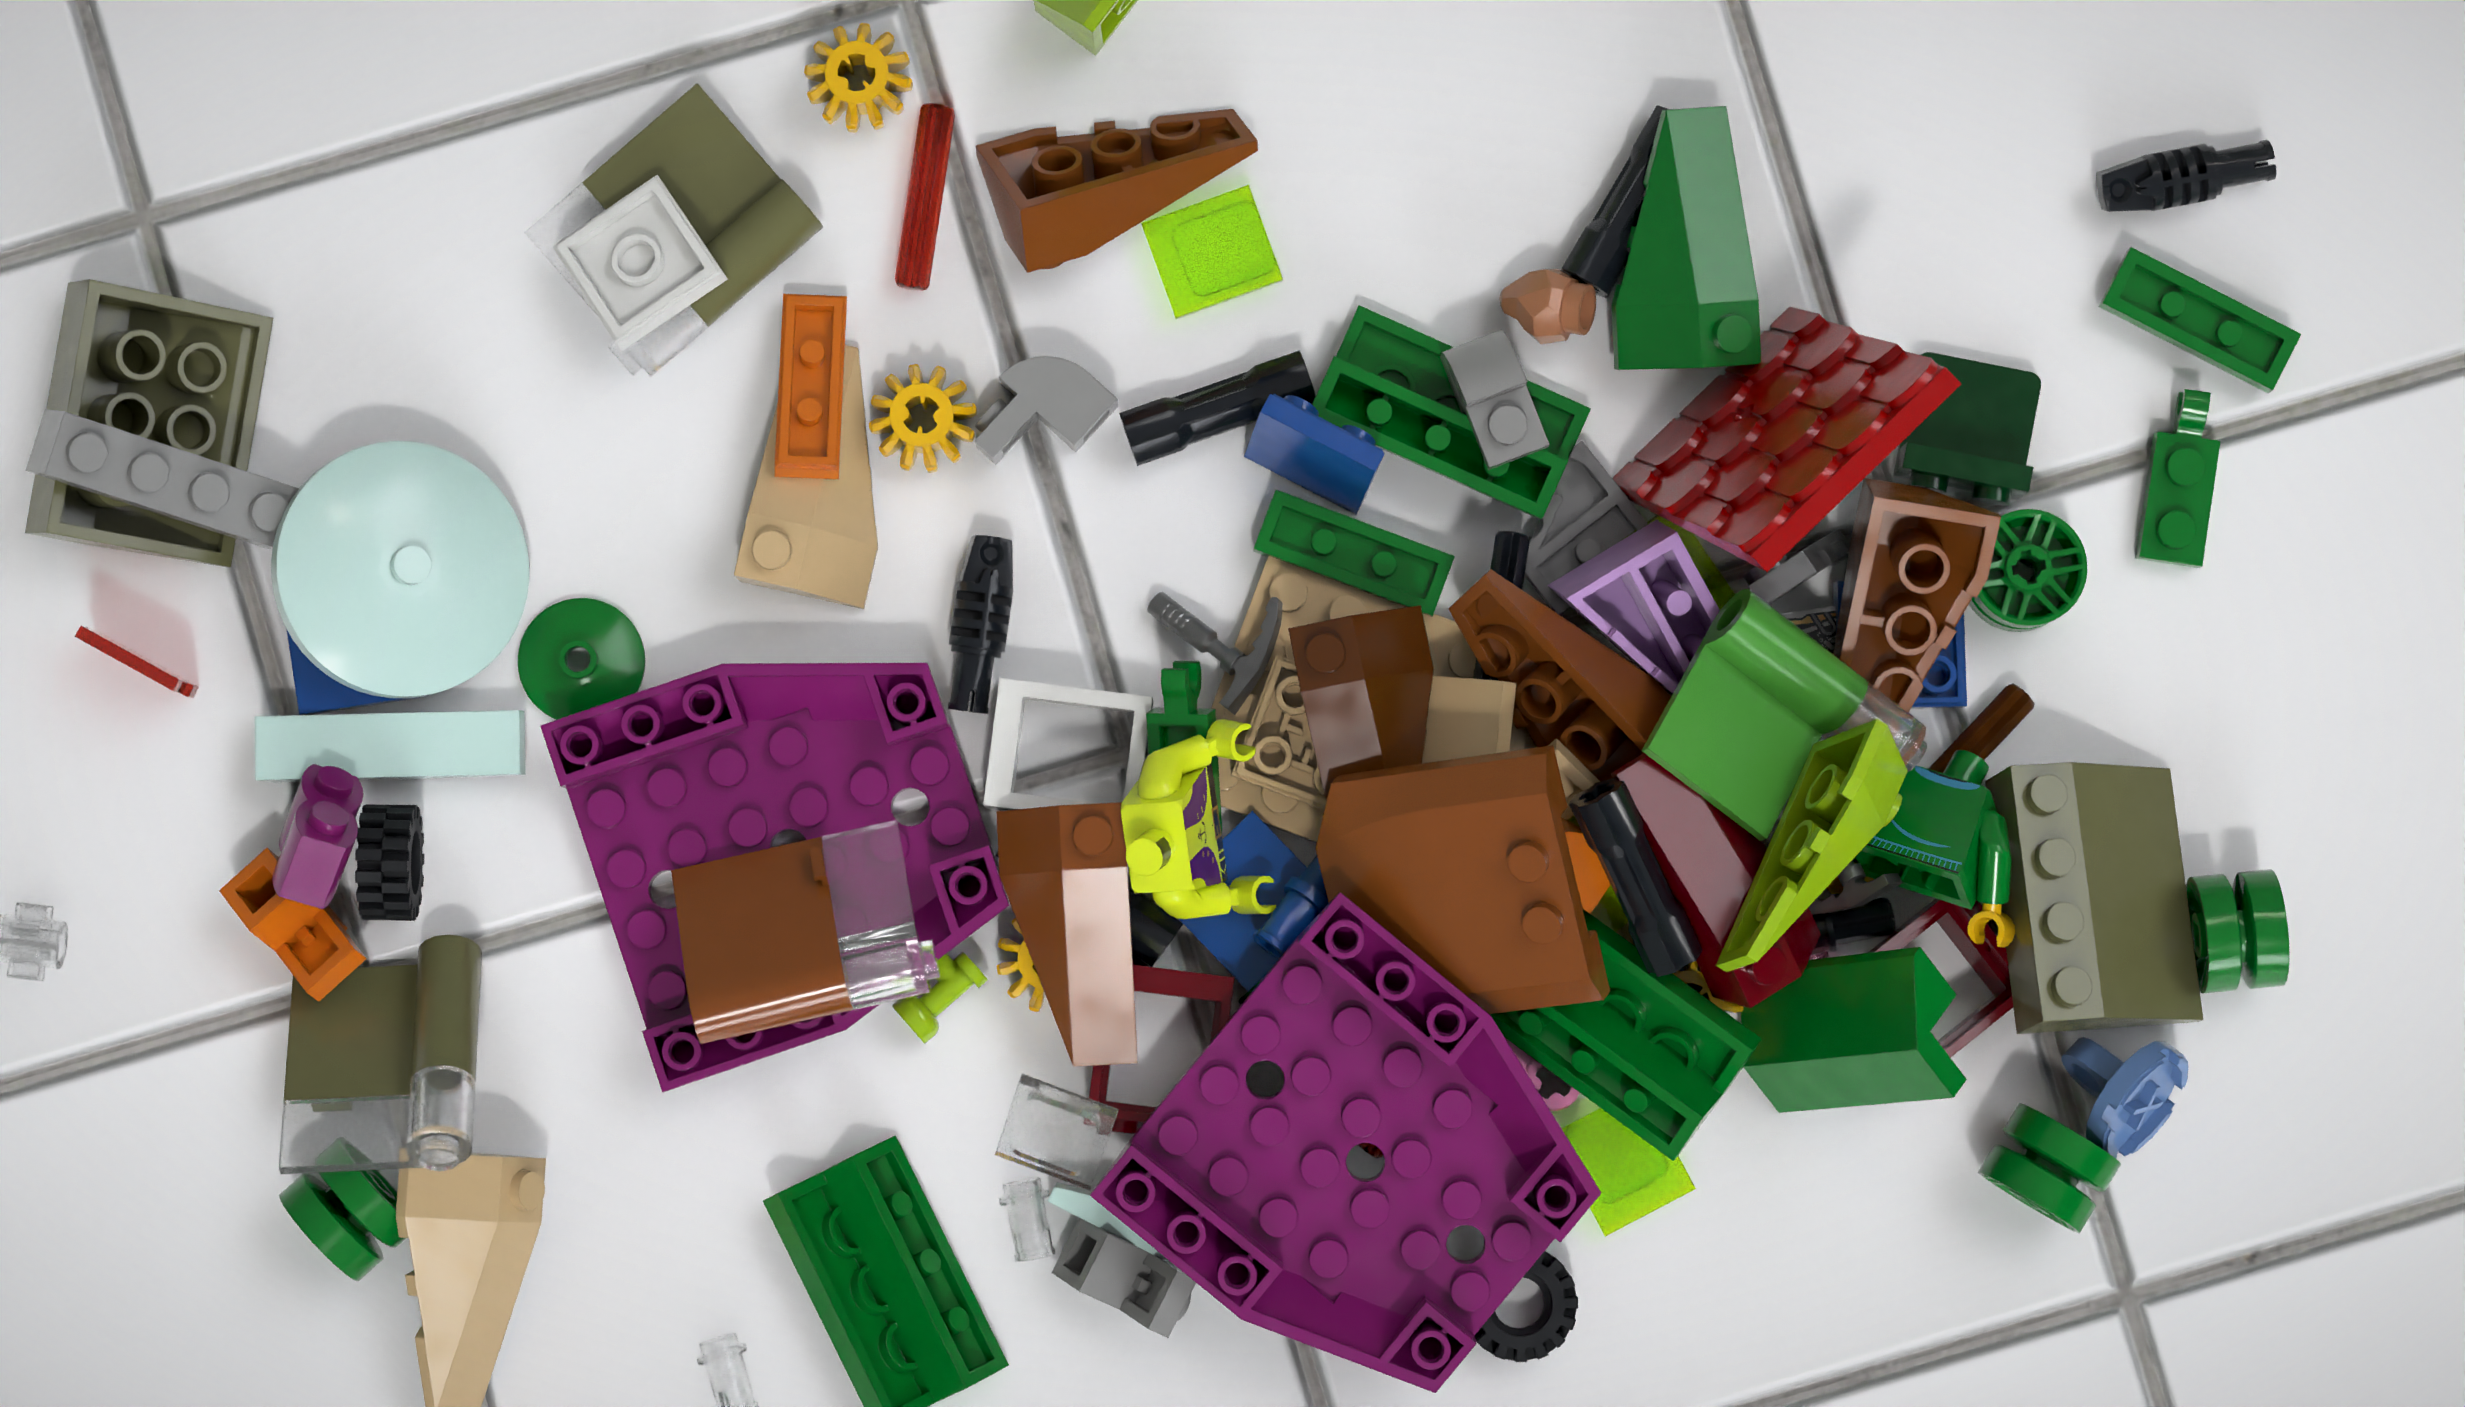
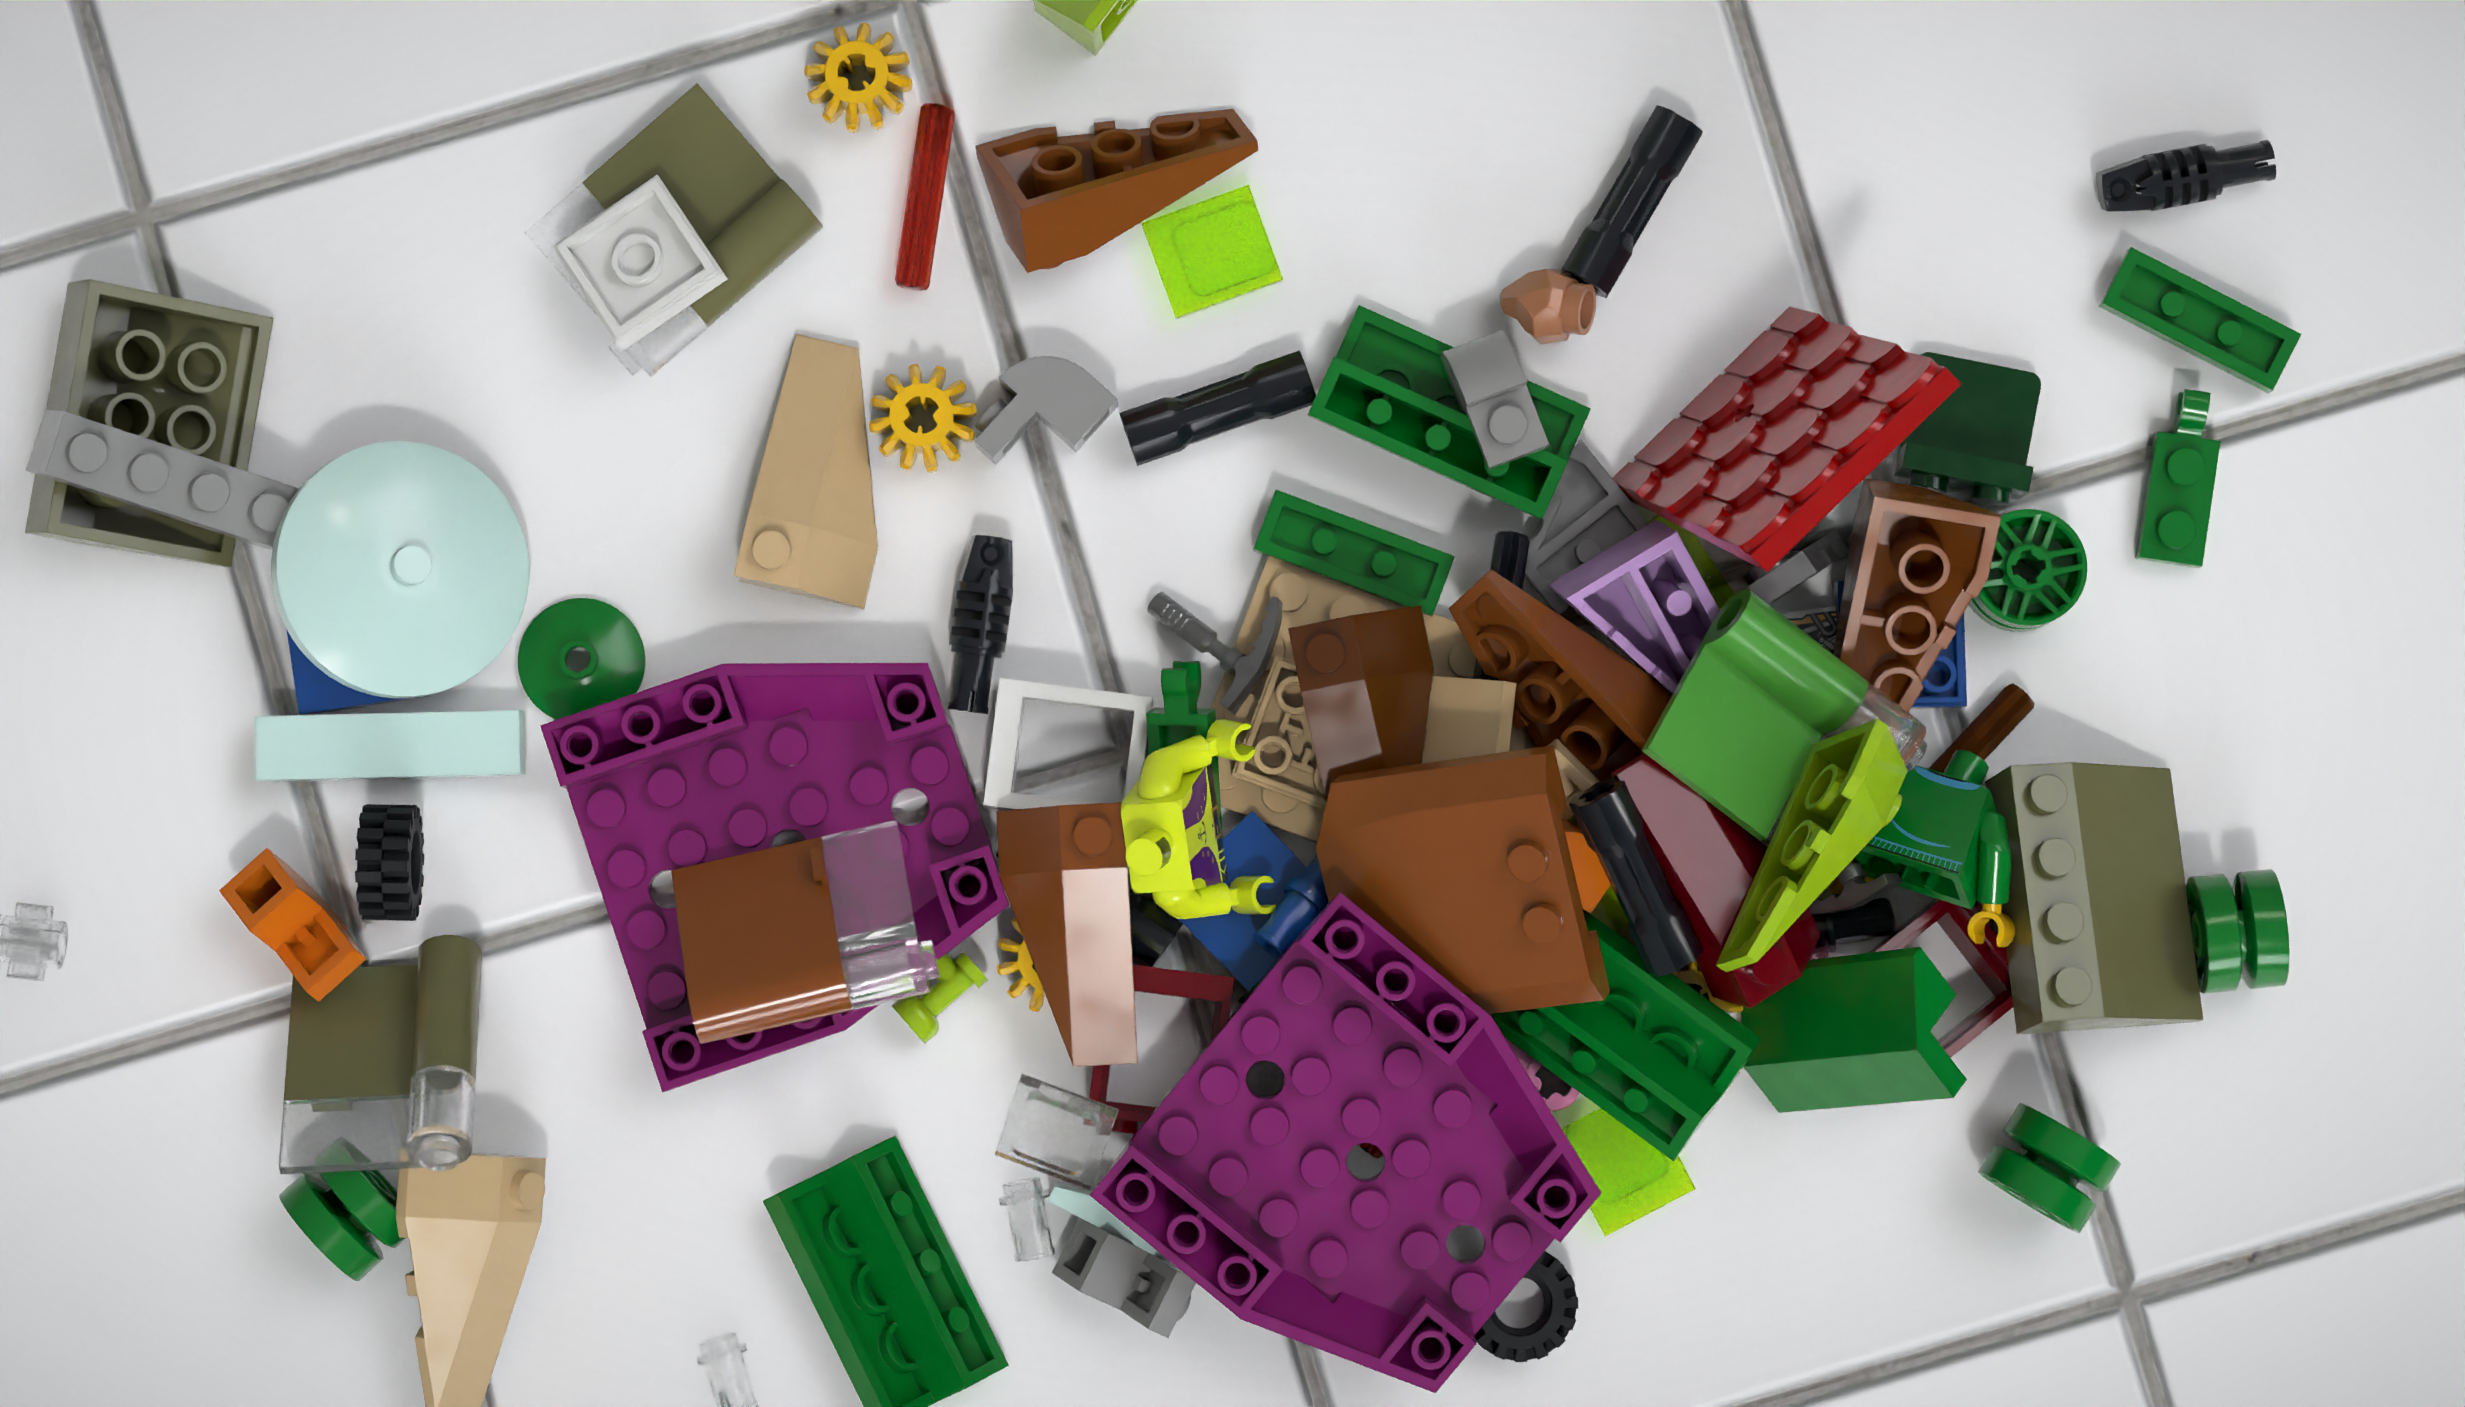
(136, 661): clear red piece -> none
(318, 836): magenta brick -> none
(810, 386): orange tile -> none
(1314, 452): blue tile -> none
(1690, 263): green wedge -> none
(2129, 1094): medium blue tile -> none

